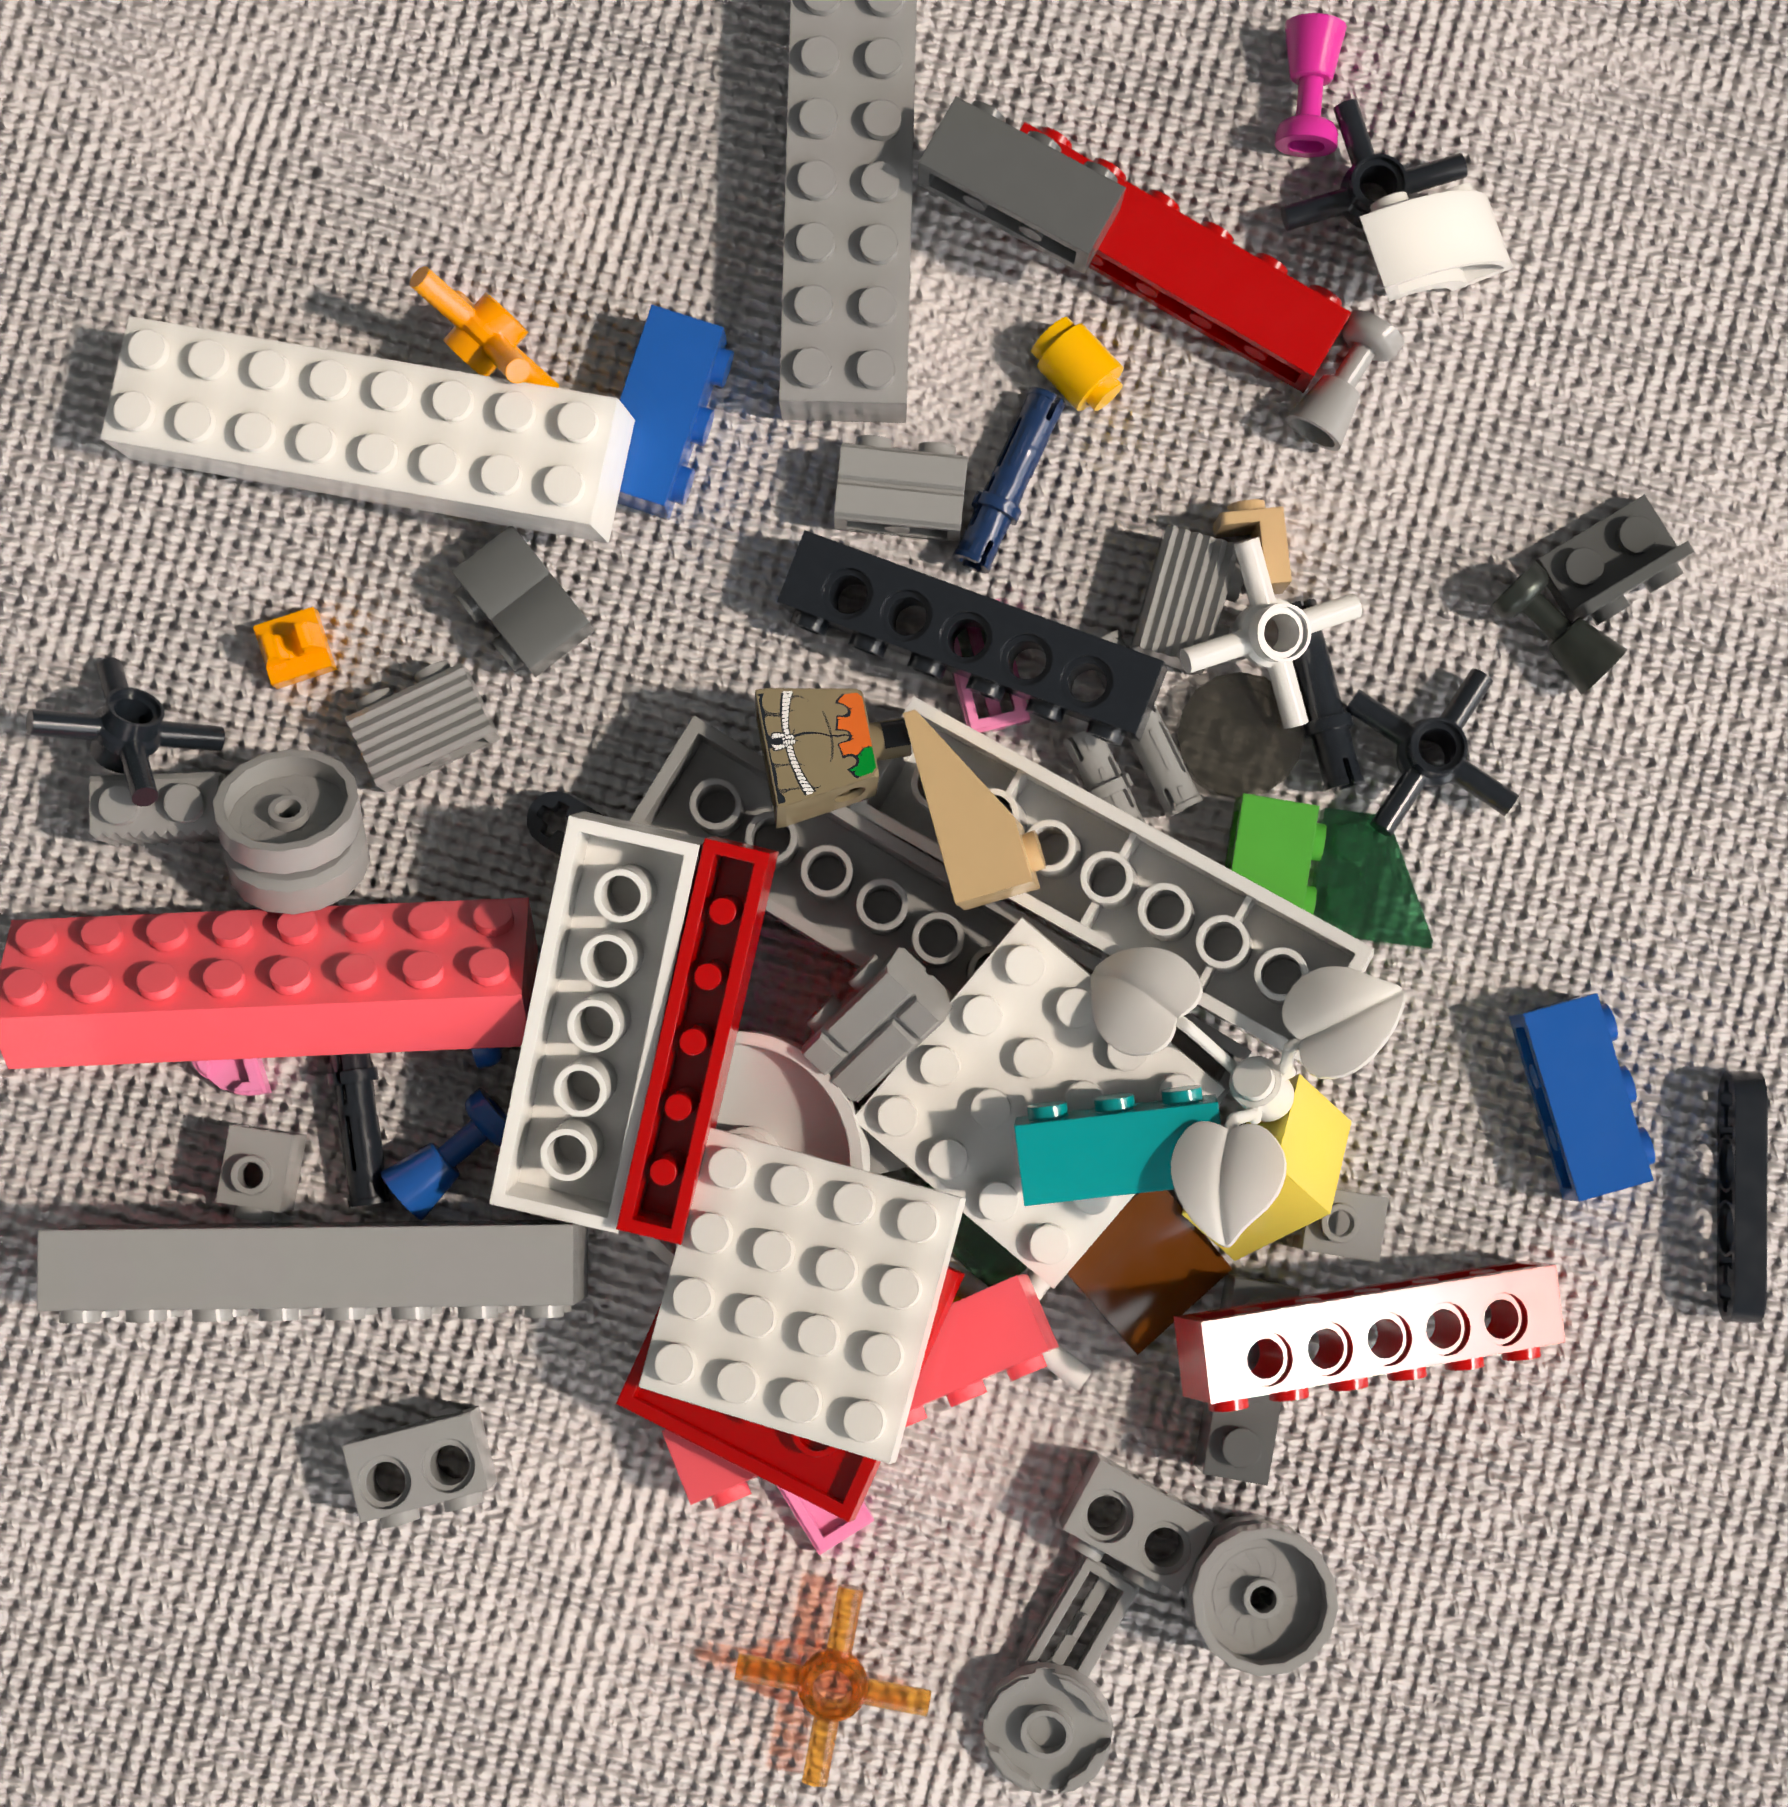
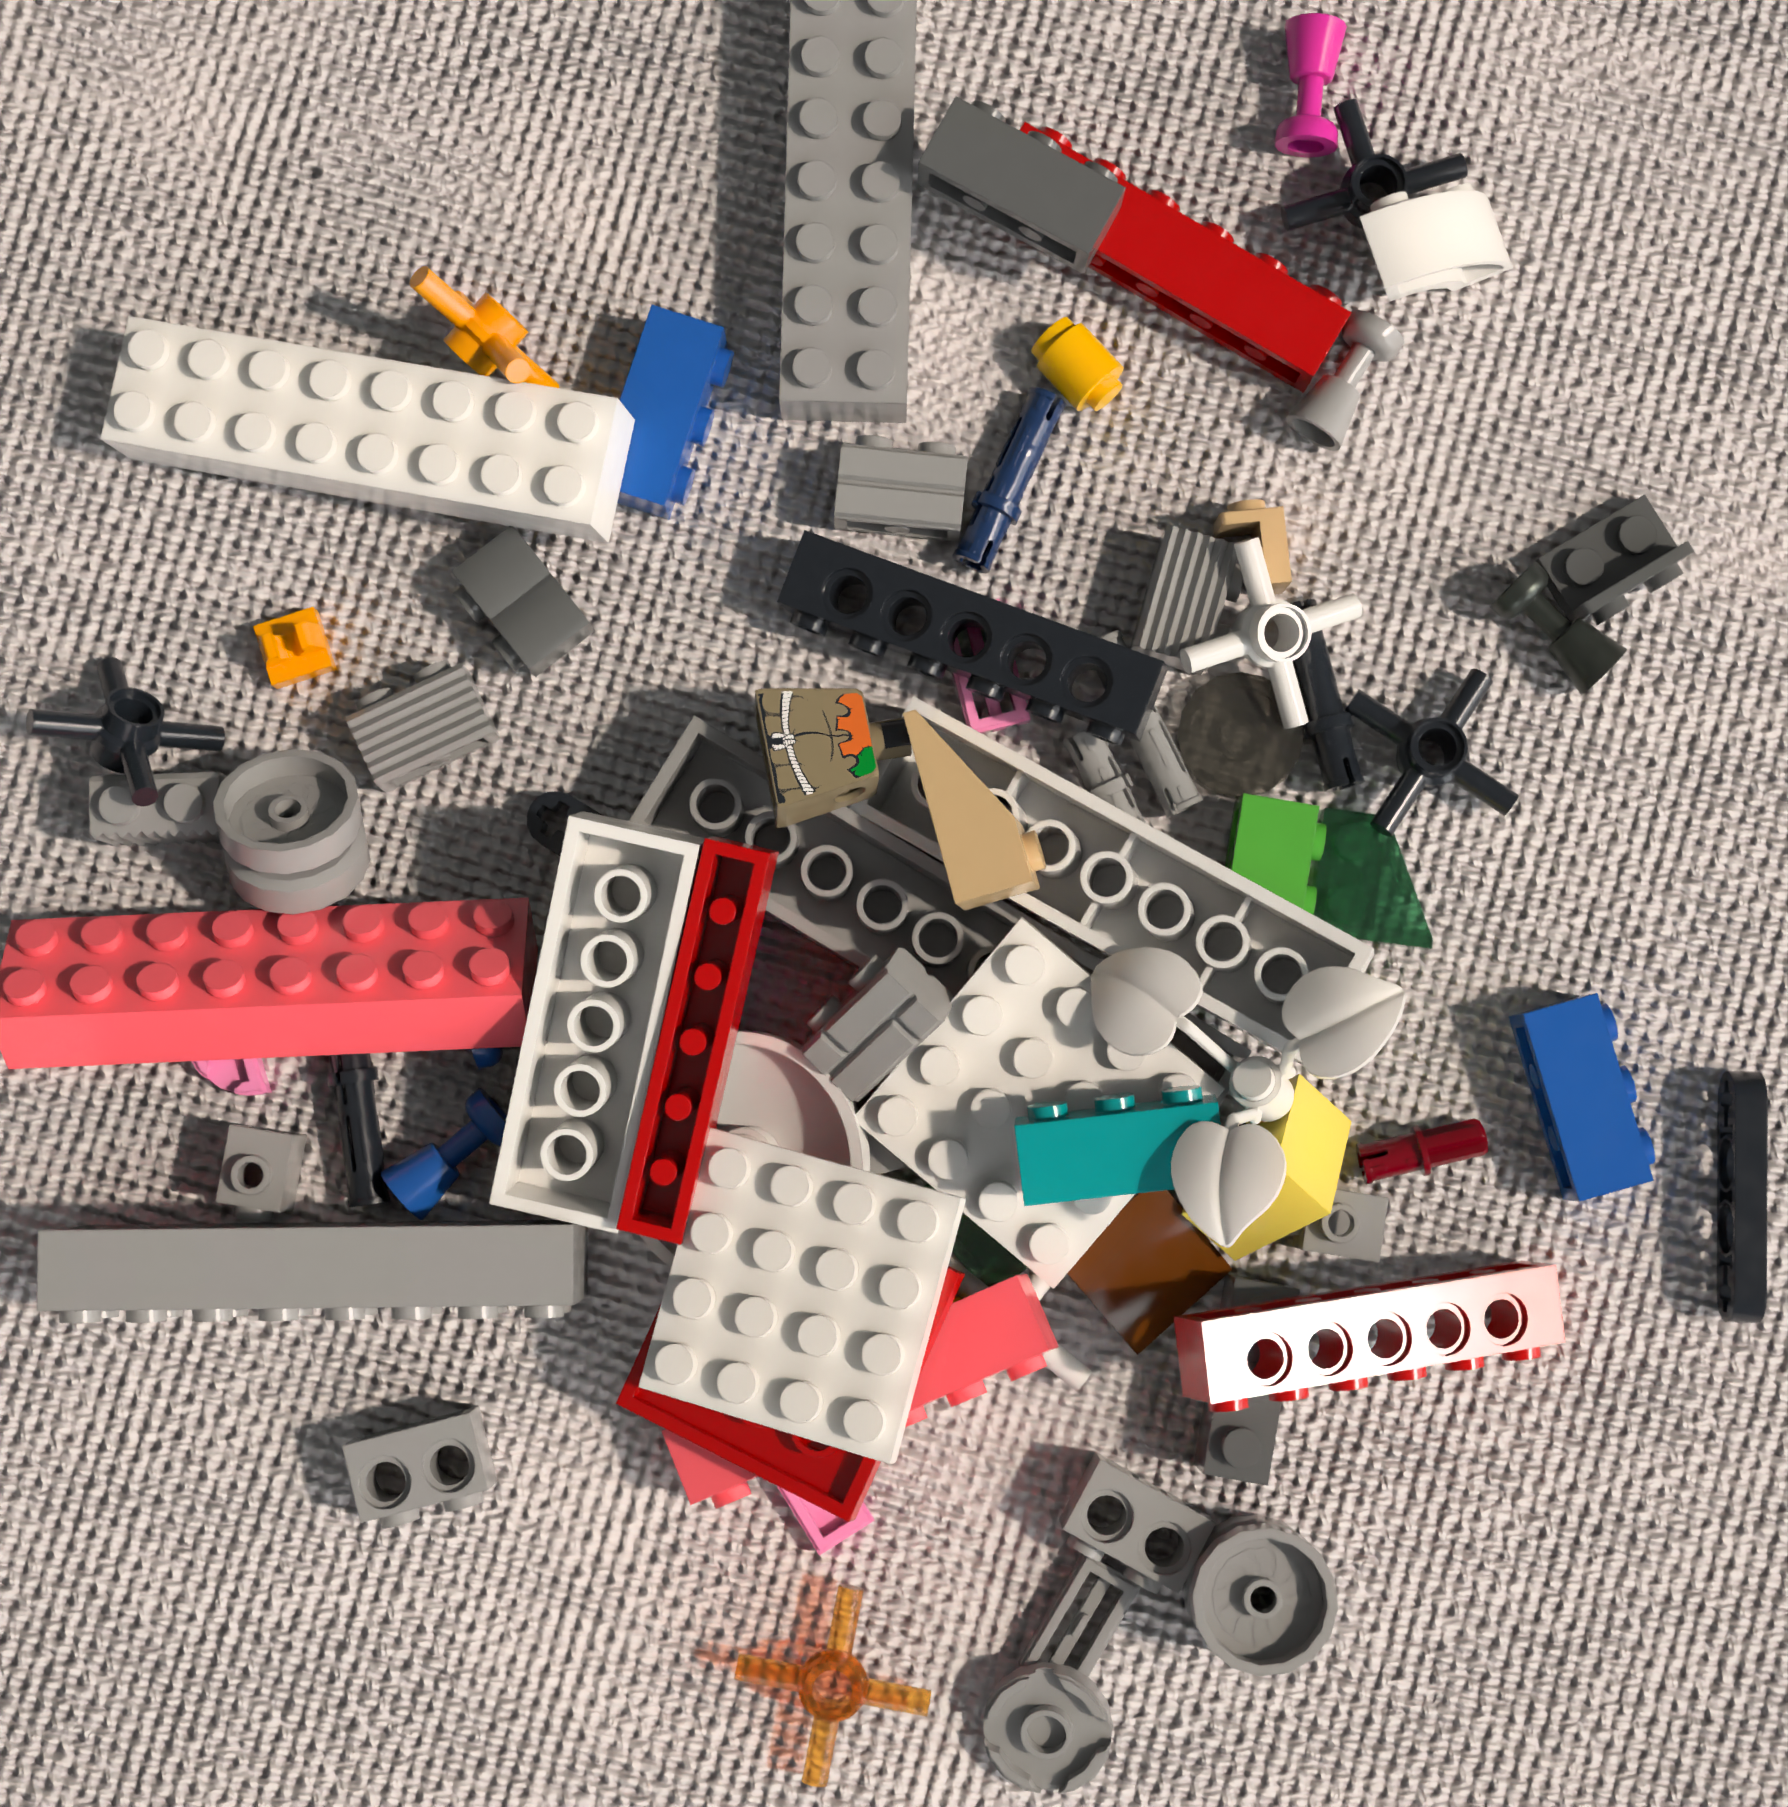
(1421, 1150): none -> dark red axle

